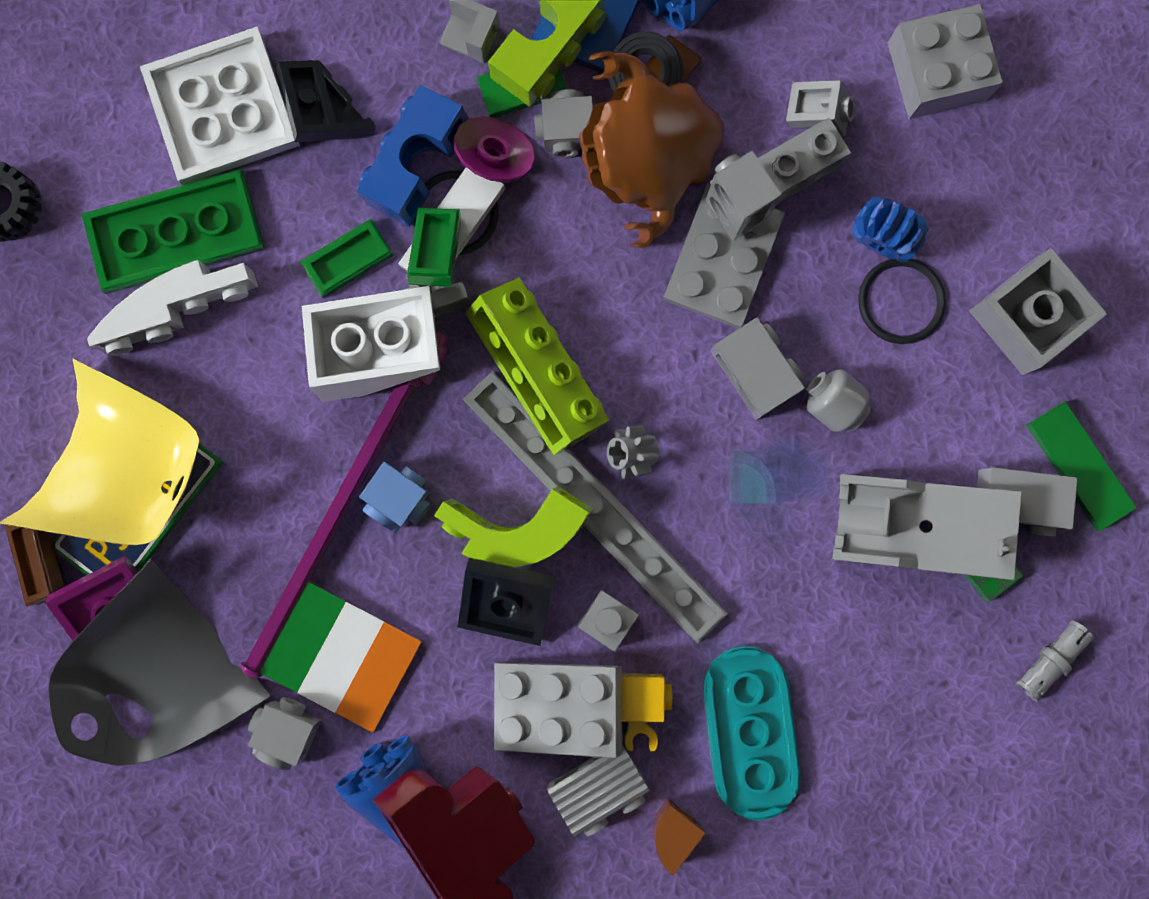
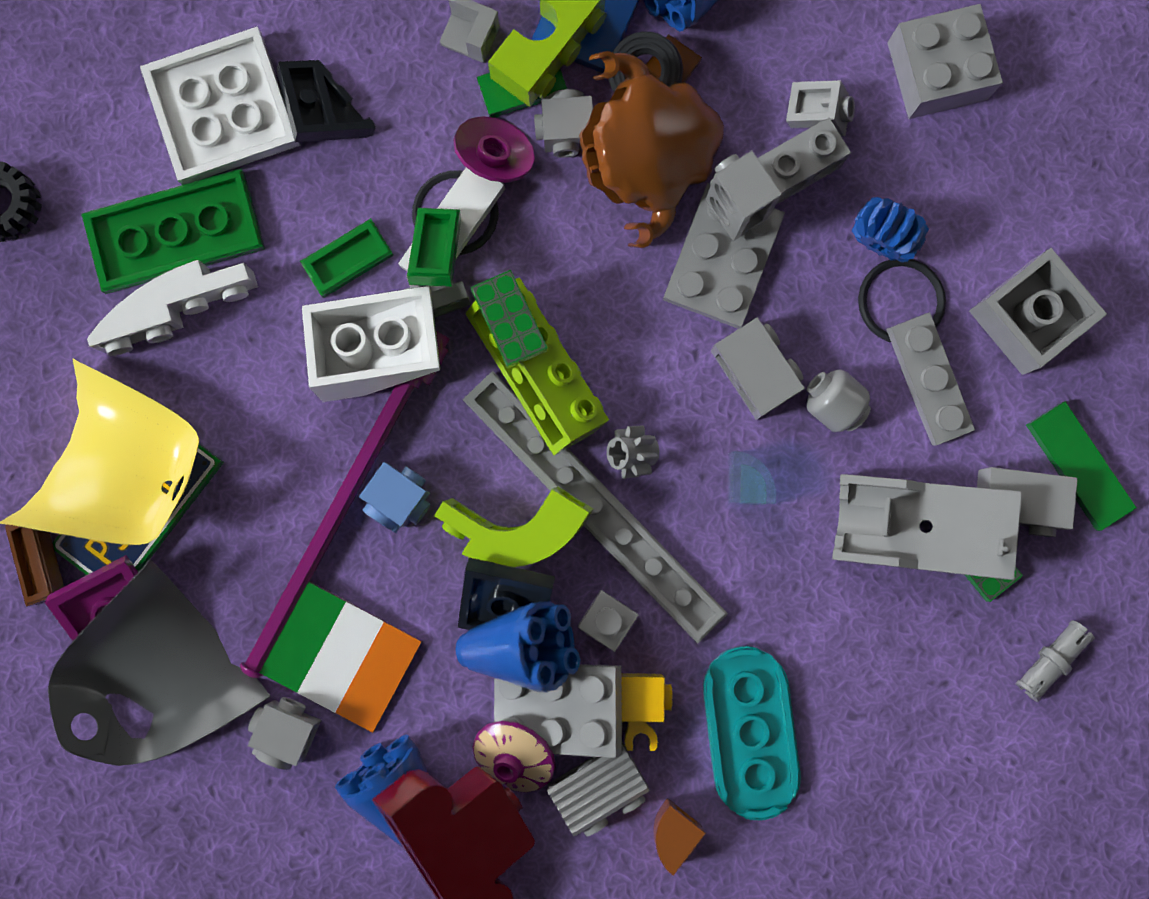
(425, 124): blue arch -> none
(509, 319): none -> green tile
(514, 756): none -> dish
(523, 647): none -> blue cone
(930, 379): none -> light grey plate

